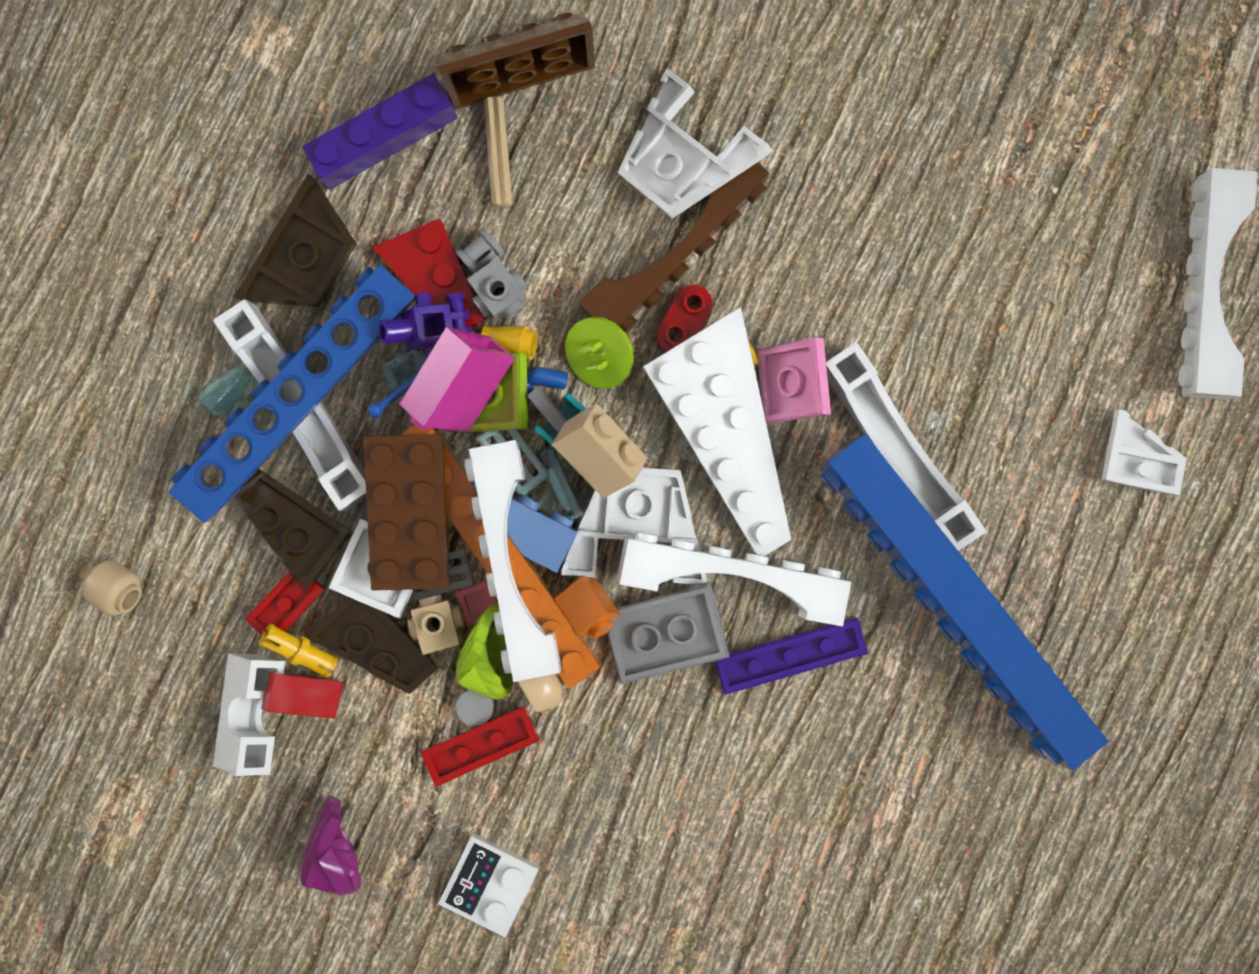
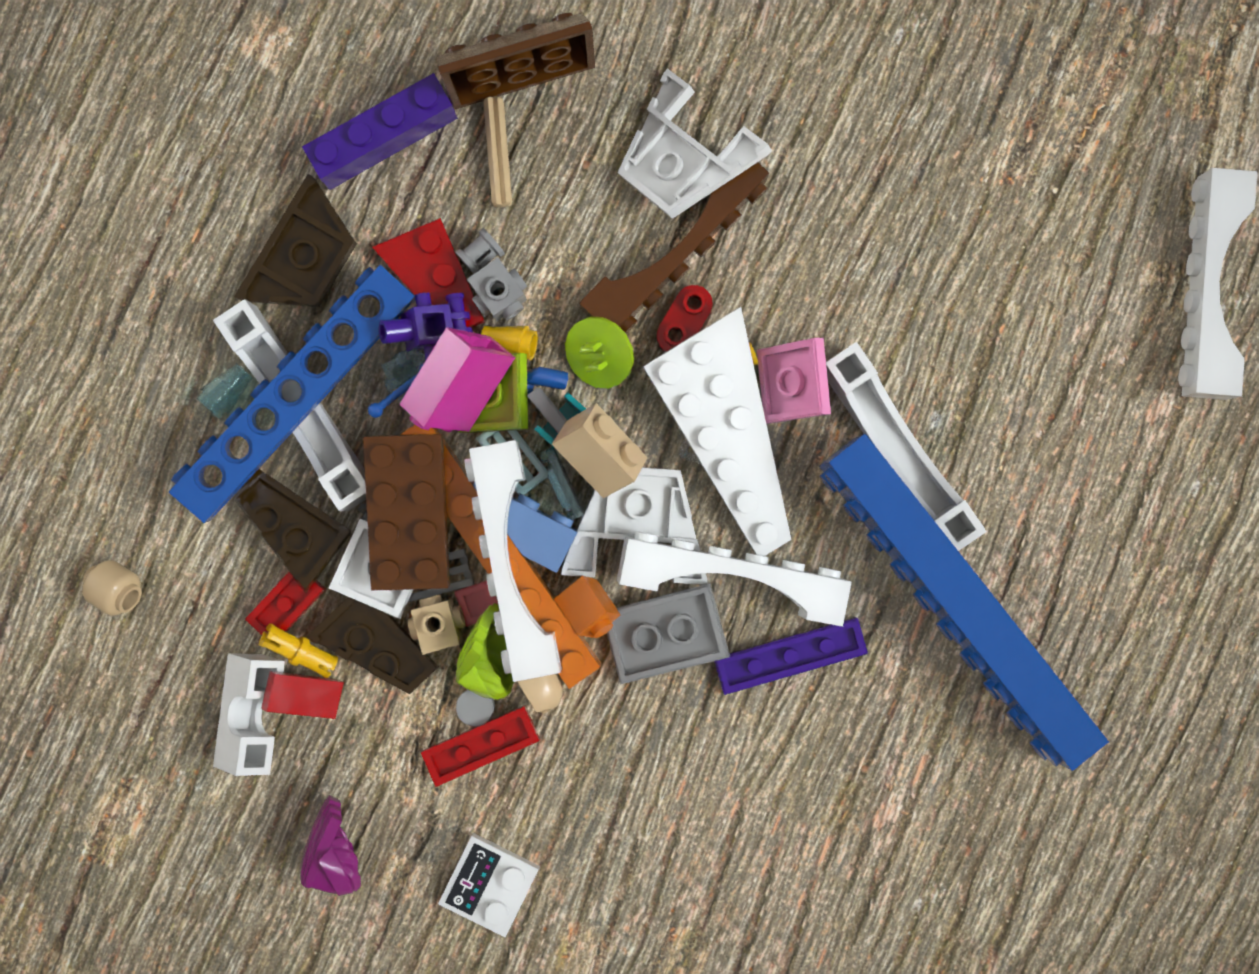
(1141, 459): white wing -> none

